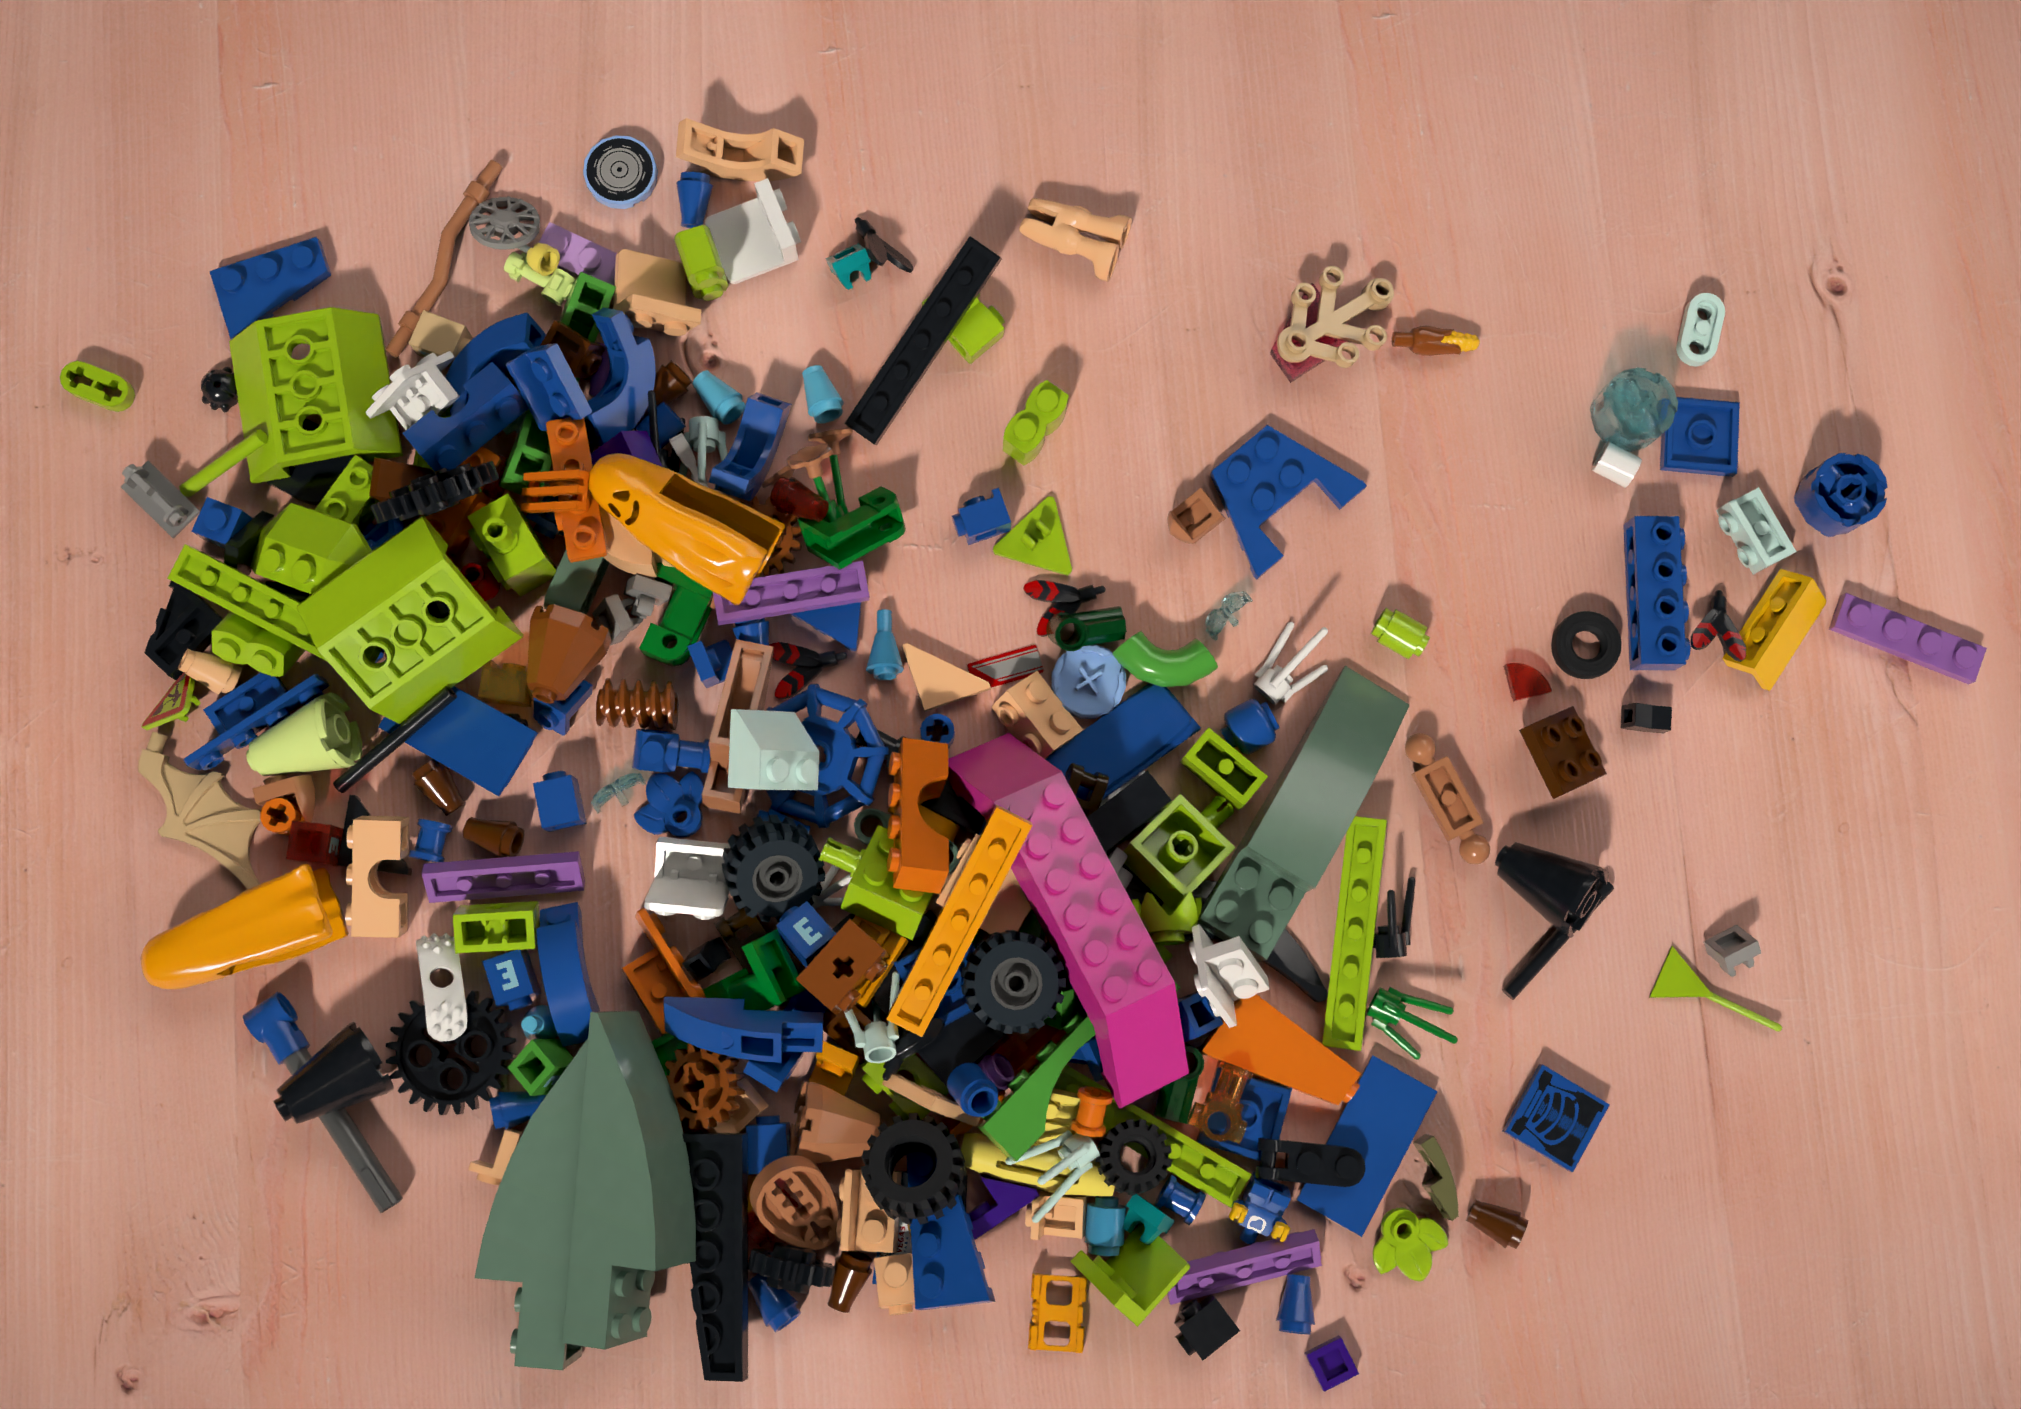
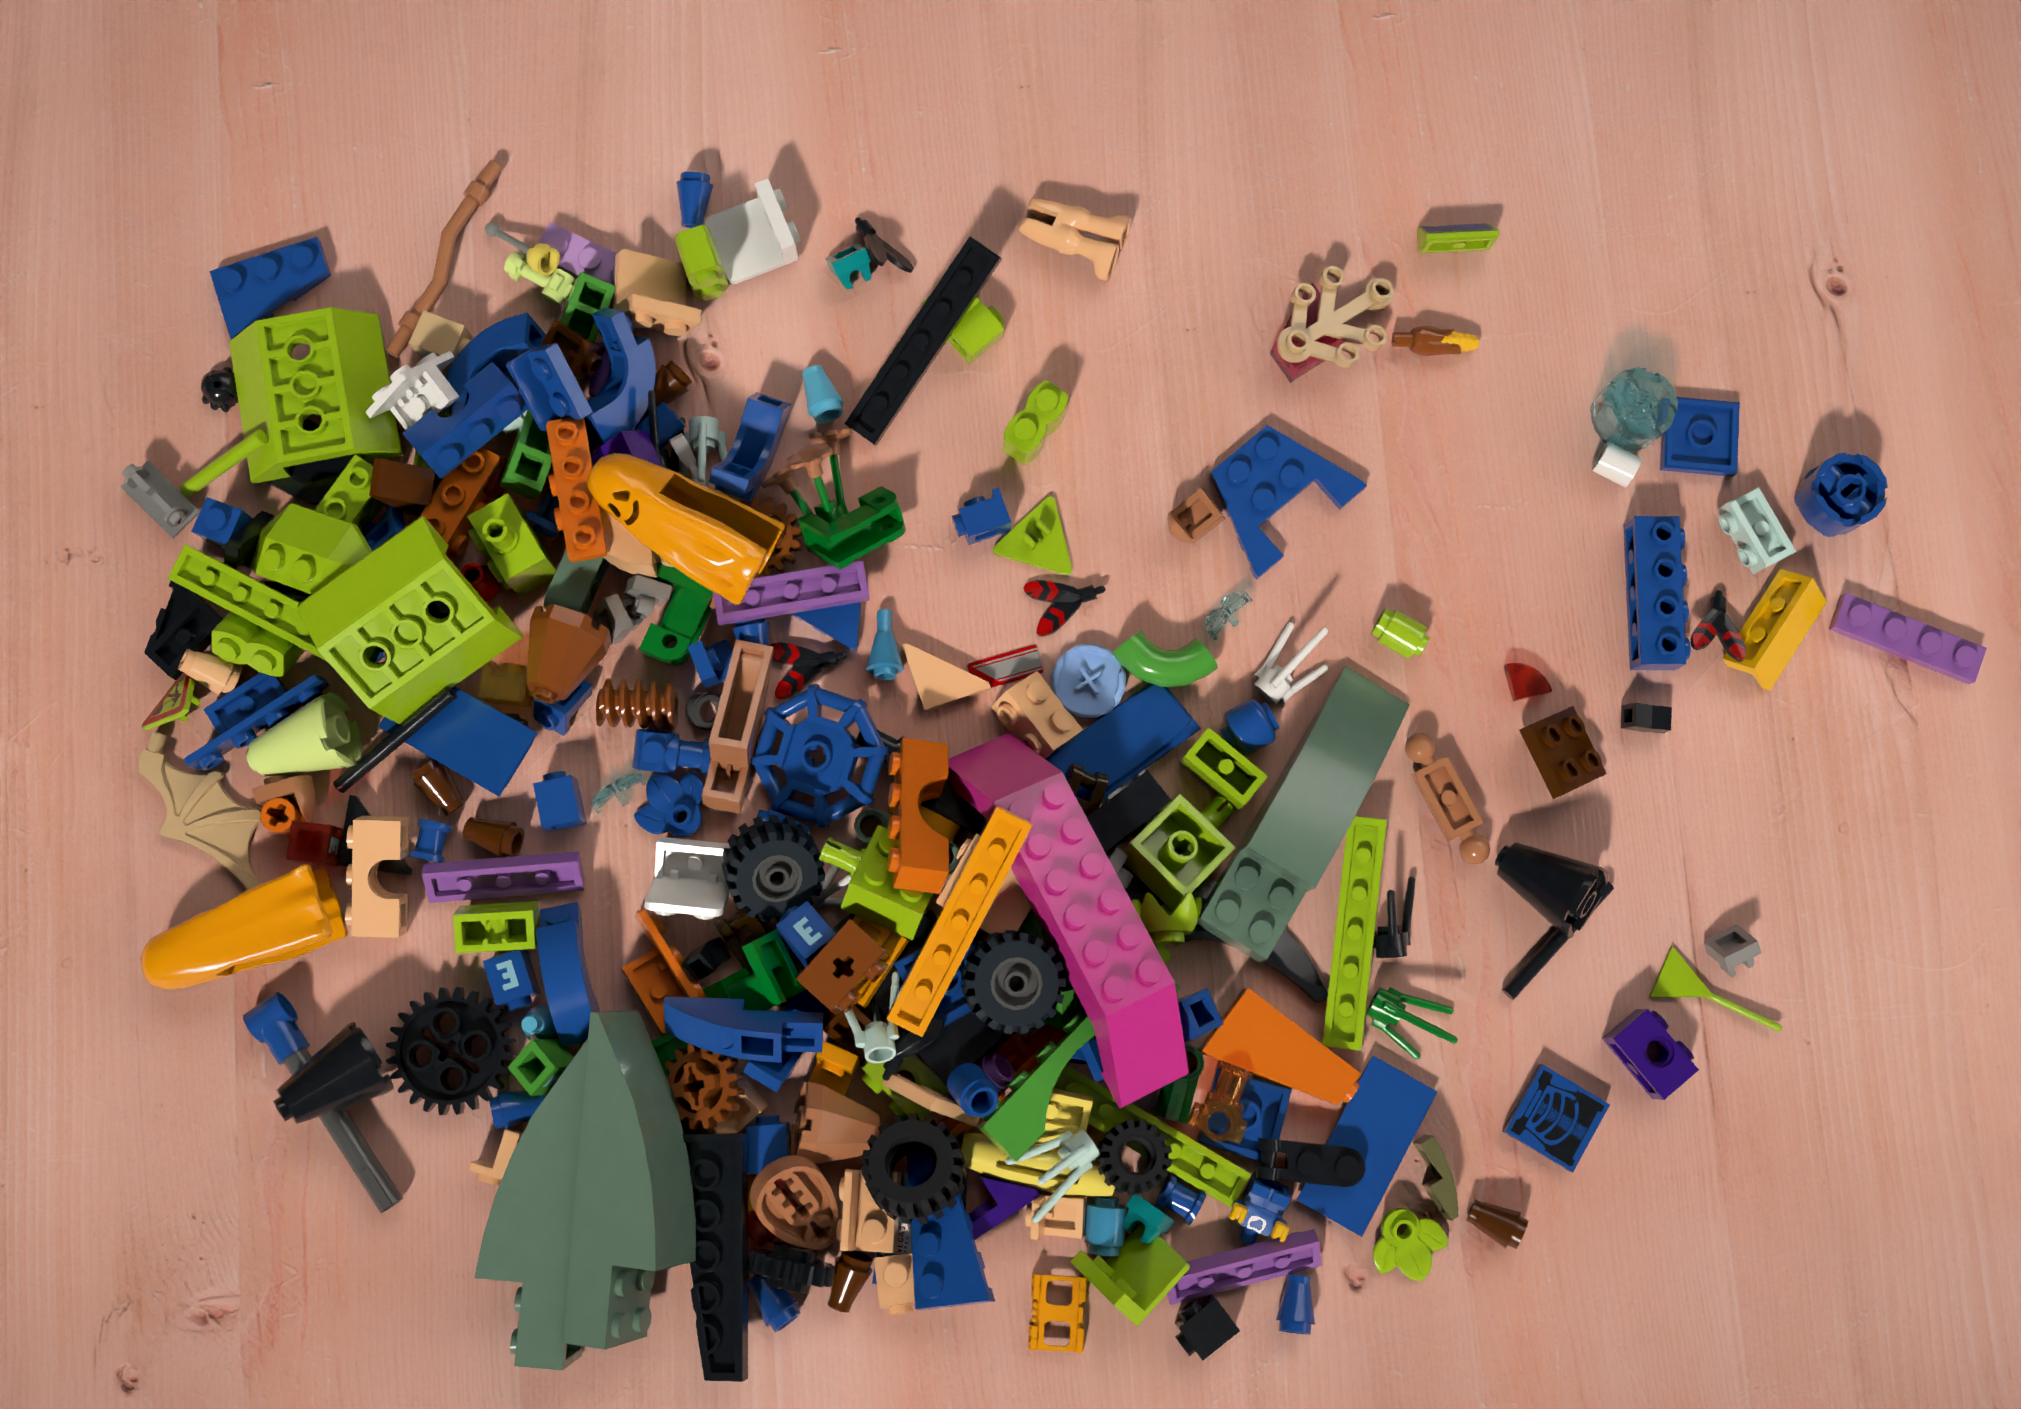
(100, 379): lime beam -> none
(434, 492): black gear -> none
(443, 1006): white piece -> none
(504, 223): light grey wheel -> none
(534, 491): orange tile -> none
(620, 172): tile -> none
(693, 709): none -> dark grey piece
(719, 397): medium azure cone -> none
(740, 156): light nougat arch -> none
(771, 752): light aqua slope -> none
(798, 500): clear red cone -> none
(938, 719): blue gear -> none
(1089, 627): dark green piece -> none
(1091, 1111): orange bush -> none
(1225, 973): white bracket -> none
(1331, 1363): dark purple tile -> none
(1456, 238): none -> lime slope
(1599, 626): black tyre -> none
(1630, 1042): none -> dark purple brick
(1700, 332): light aqua plate -> none

